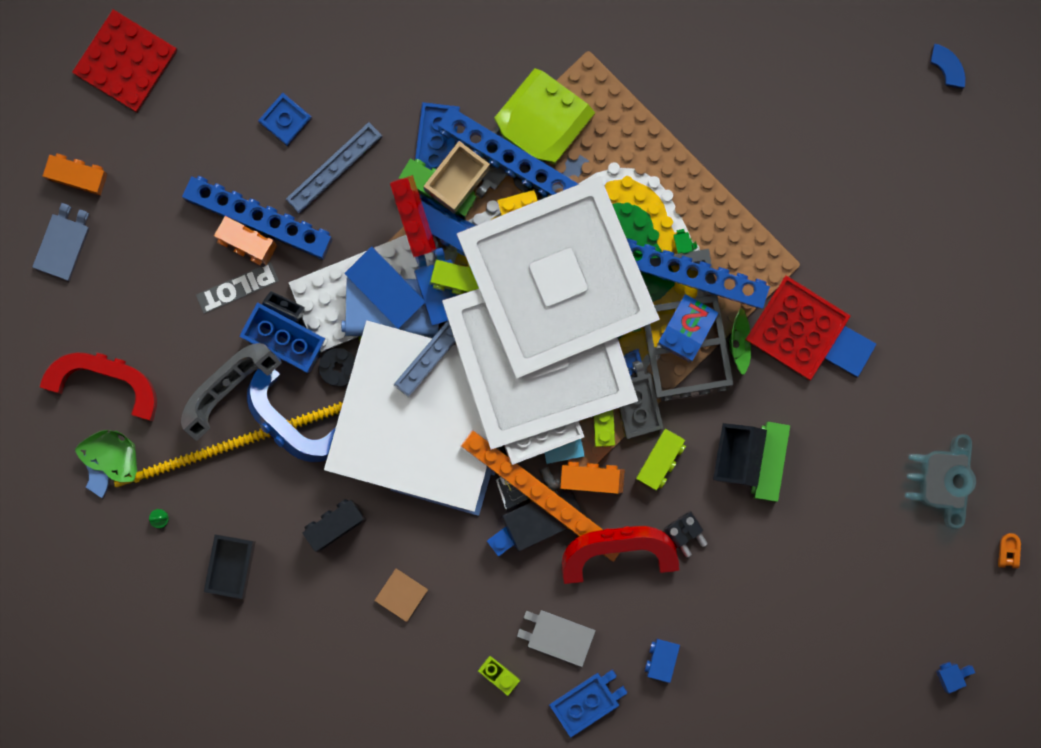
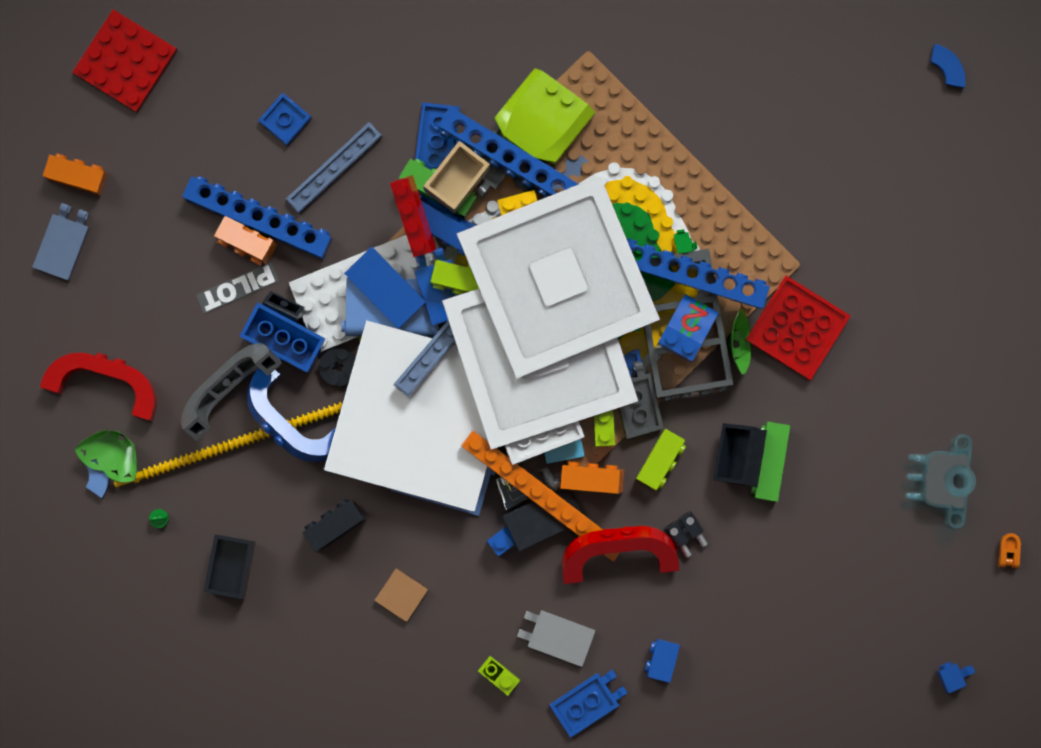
(850, 351): blue tile -> none

